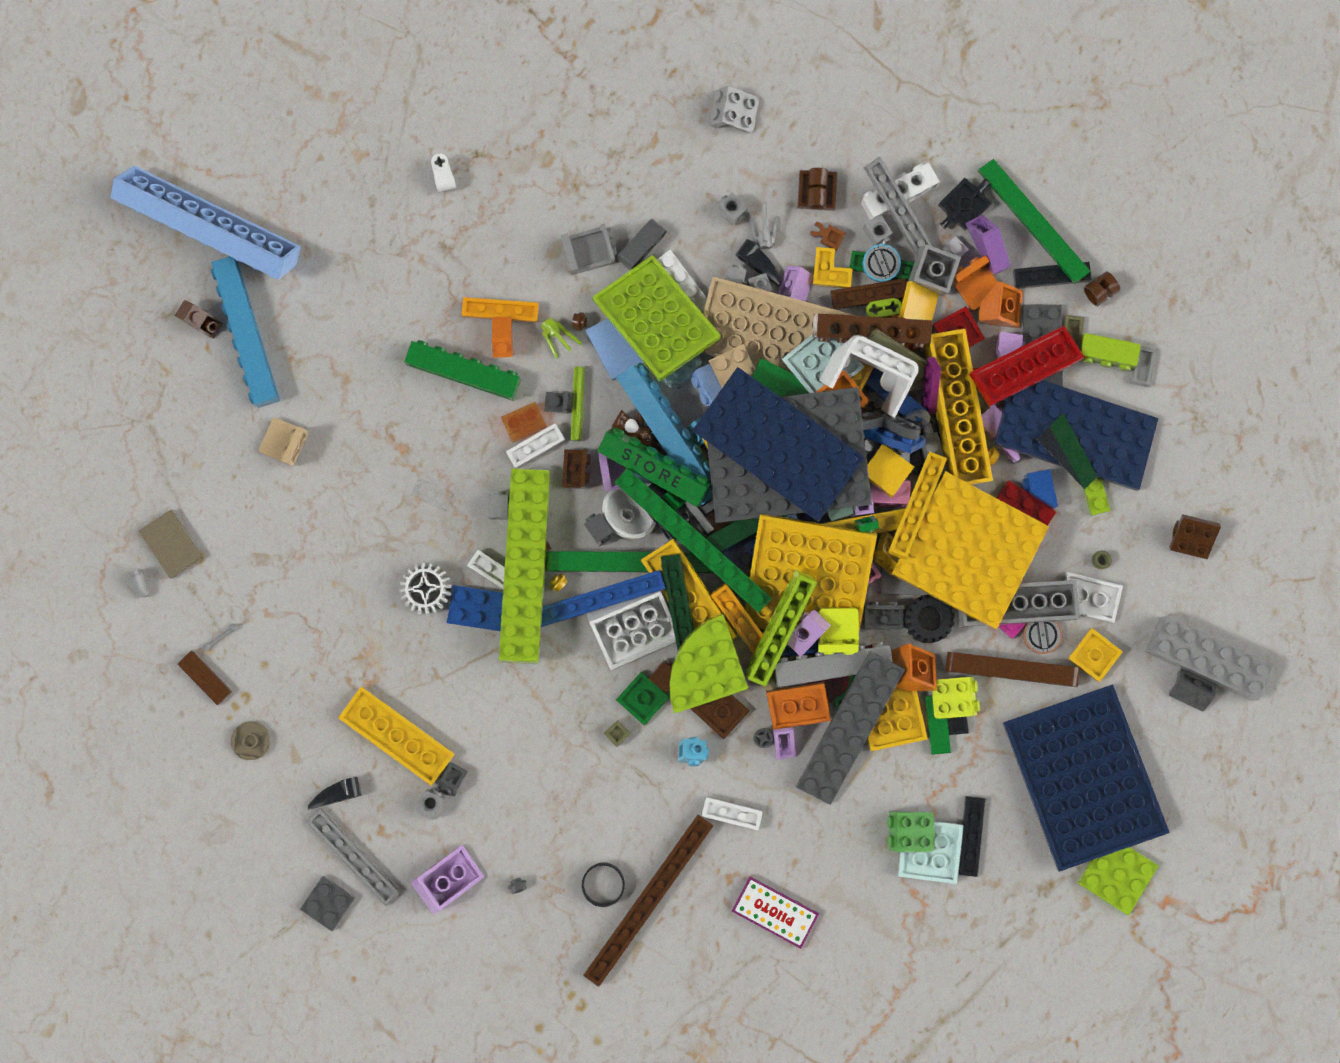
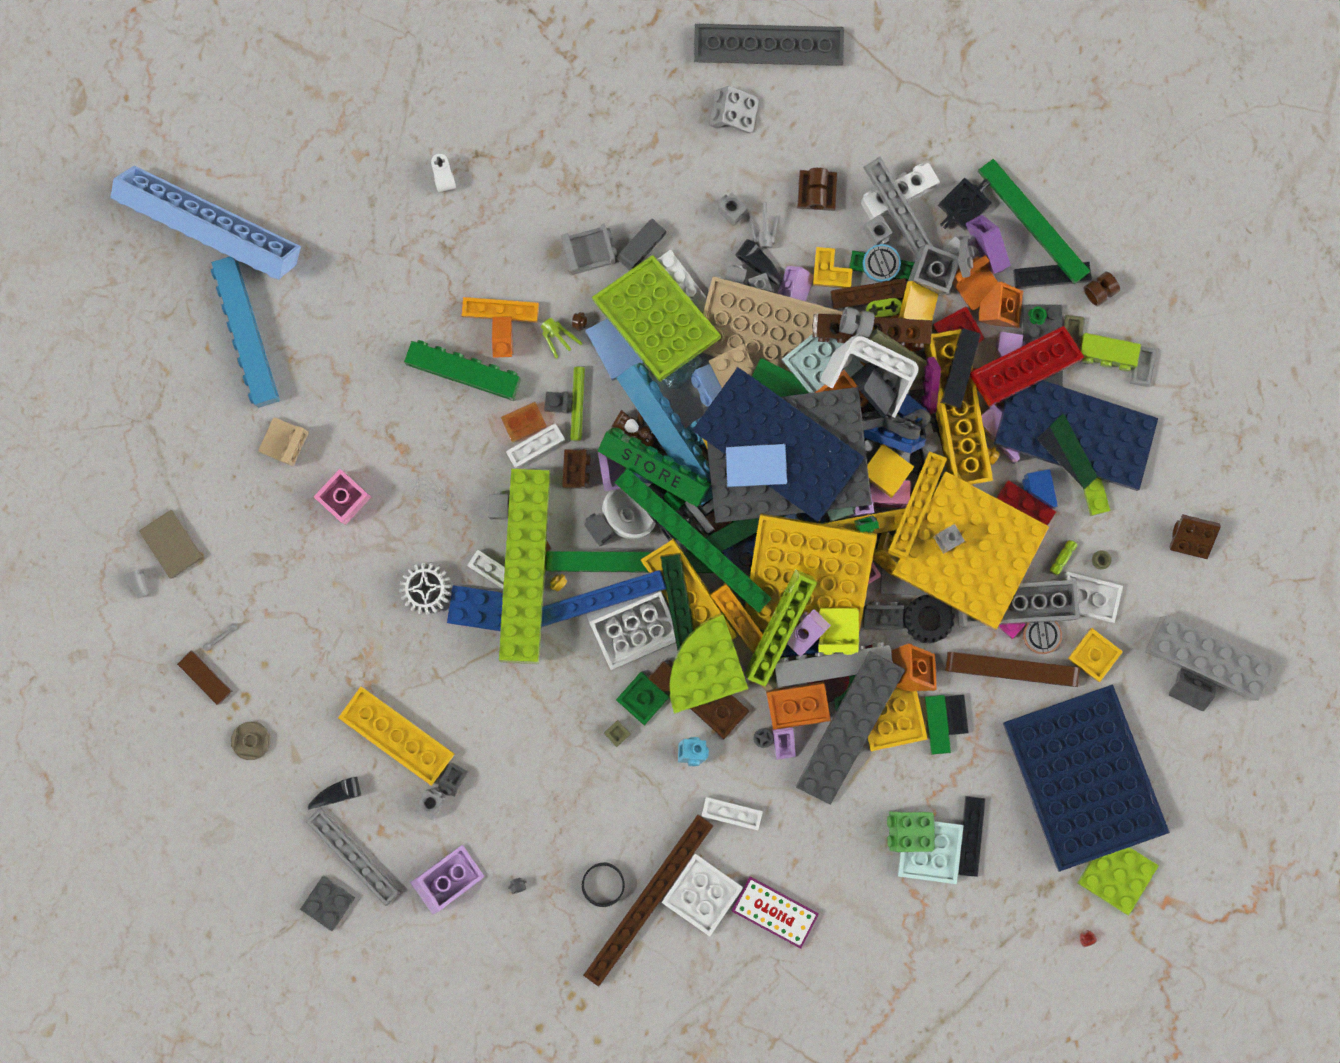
(198, 319): reddish brown slope -> none
(342, 496): none -> bright pink brick
(702, 894): none -> white plate
(756, 465): none -> light blue tile
(769, 44): none -> dark grey plate
(830, 237): dark orange plate -> none
(863, 324): none -> light grey wheel
(875, 388): none -> black slope
(949, 538): none -> light grey brick
(955, 698): neon yellow bracket -> none
(960, 368): none -> black tile
(966, 253): none -> light grey hinge
(1037, 320): none -> green plate
(1063, 557): none -> lime axle
(1087, 939): none -> clear red hinge

